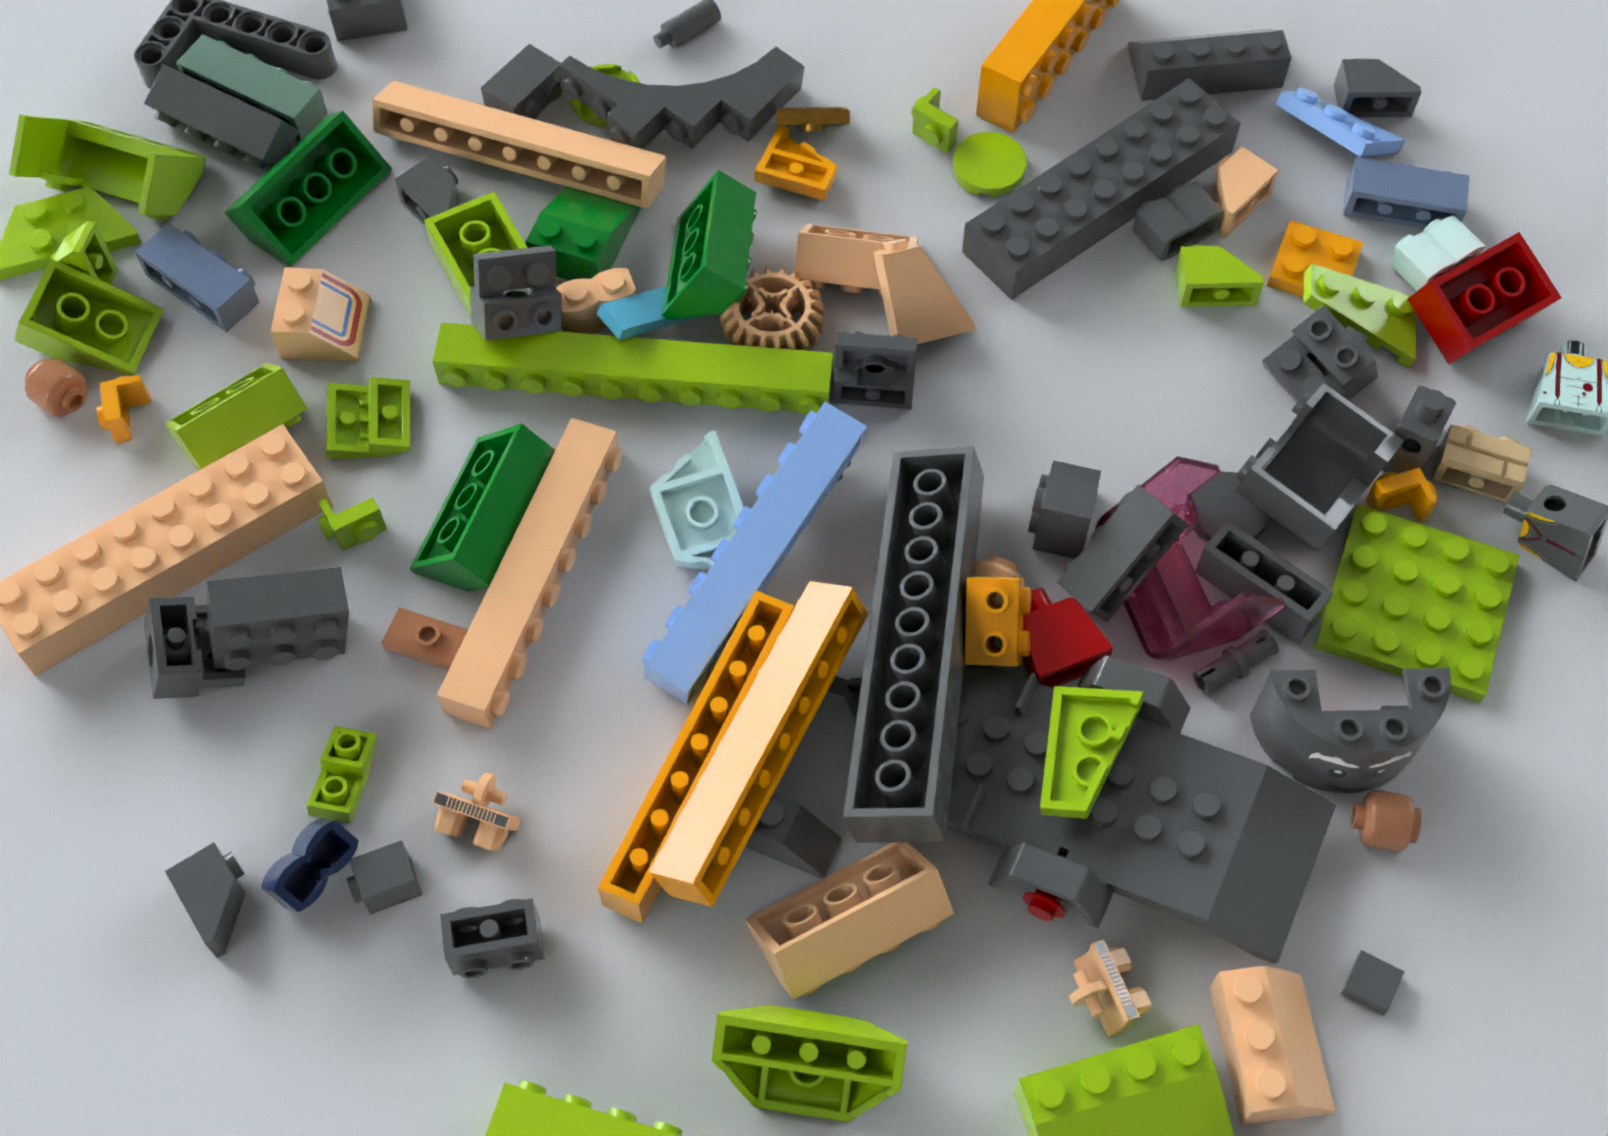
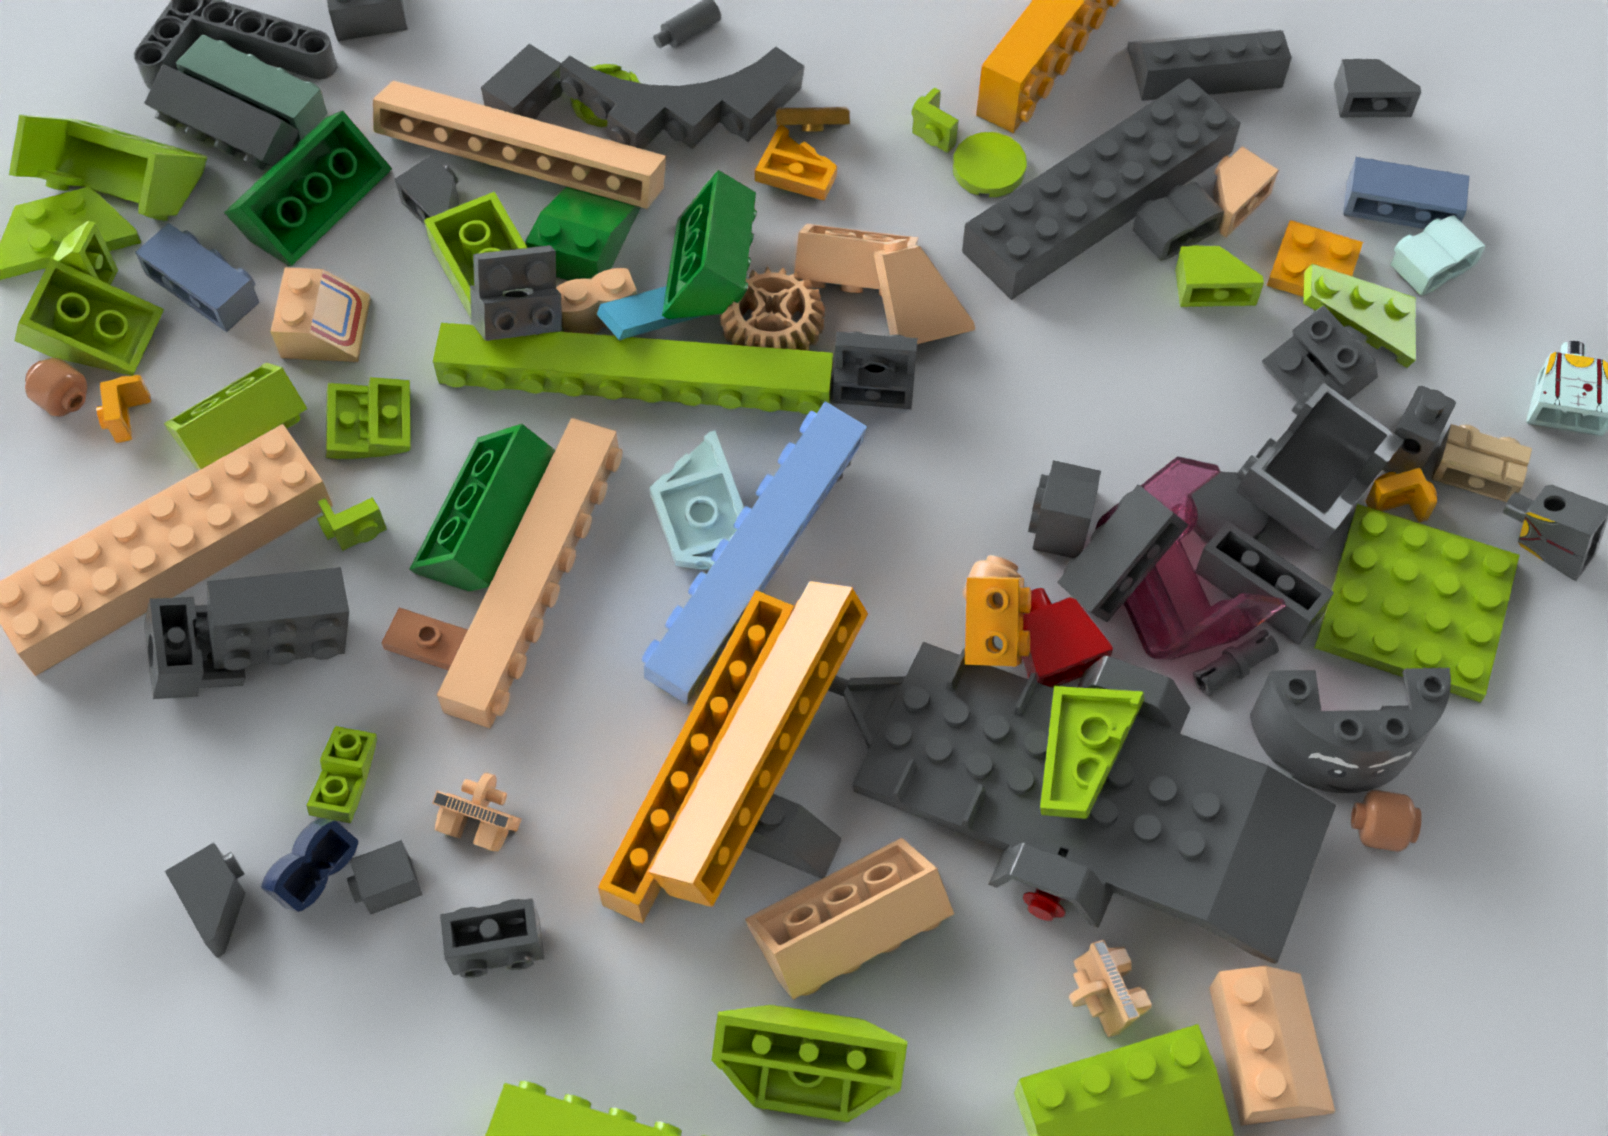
(915, 650): dark grey brick -> none
(1337, 124): light blue wing -> none
(1372, 982): dark grey tile -> none
(1484, 297): red brick -> none

